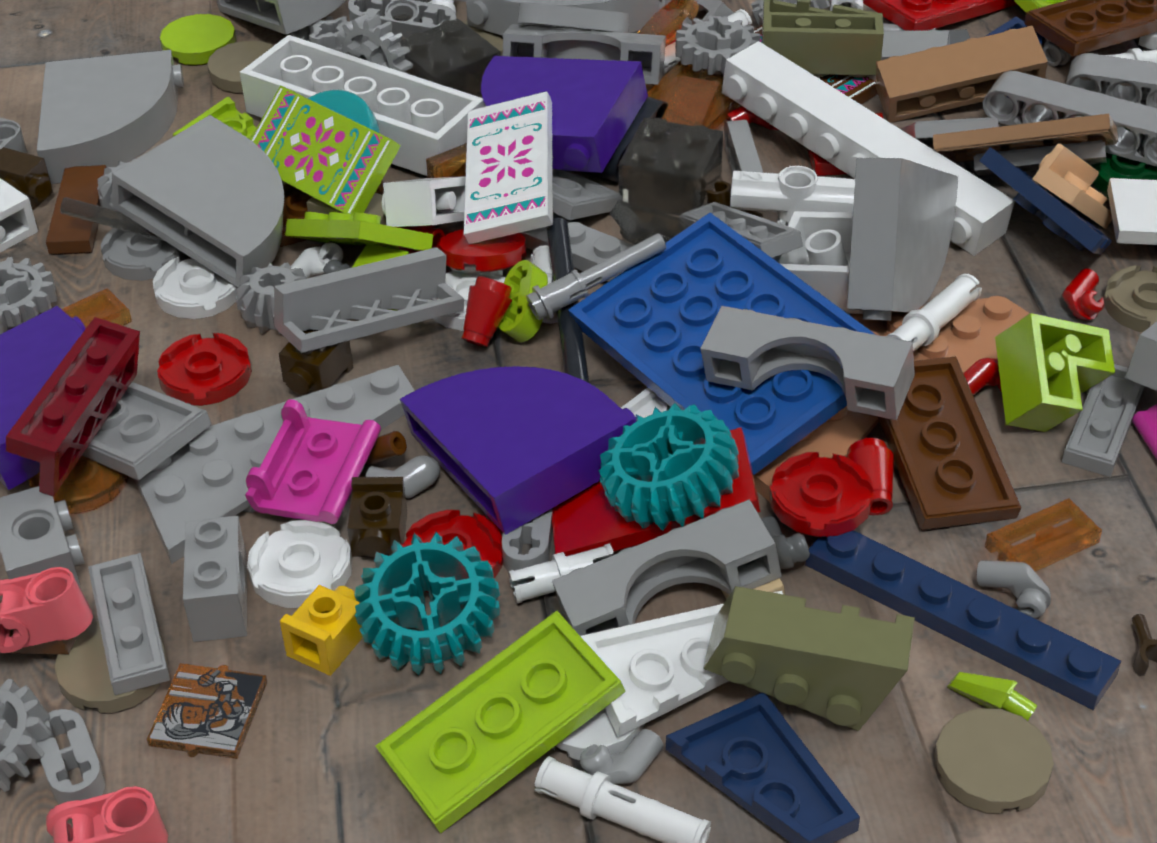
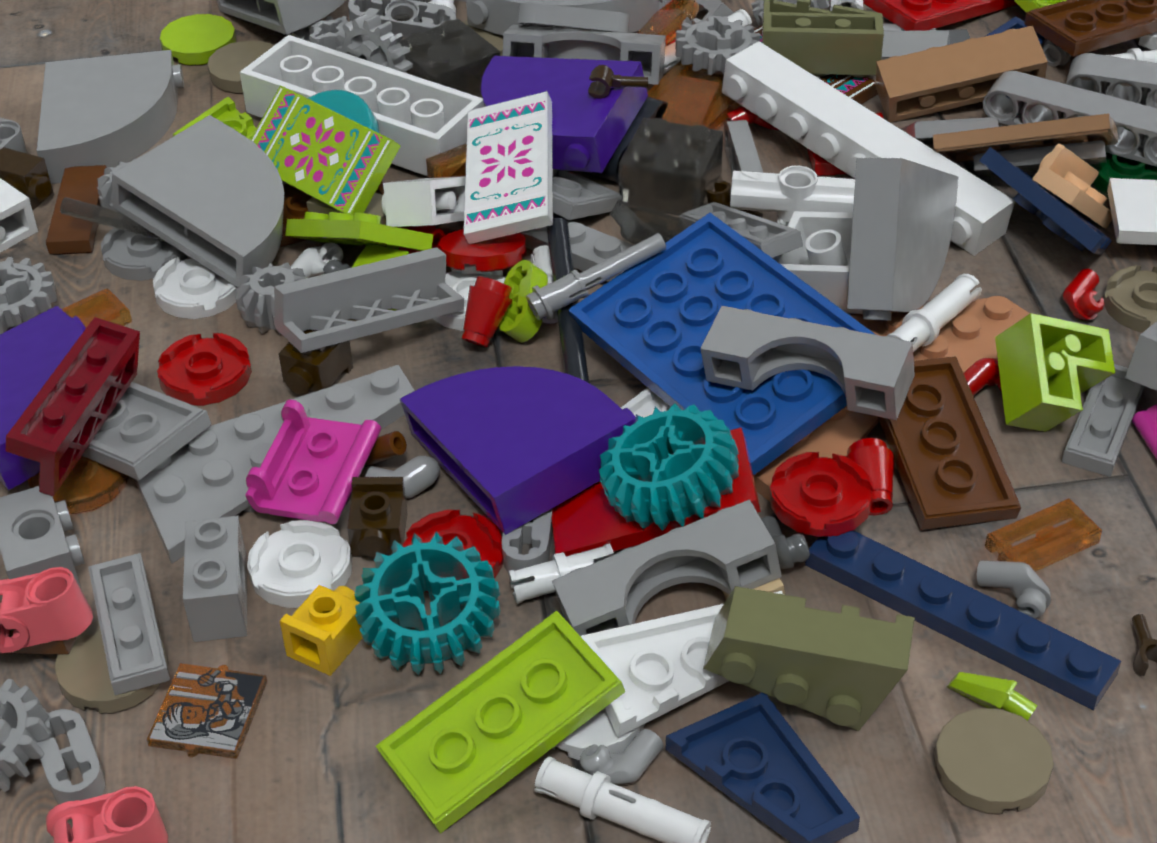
(608, 79): none -> dark brown hand

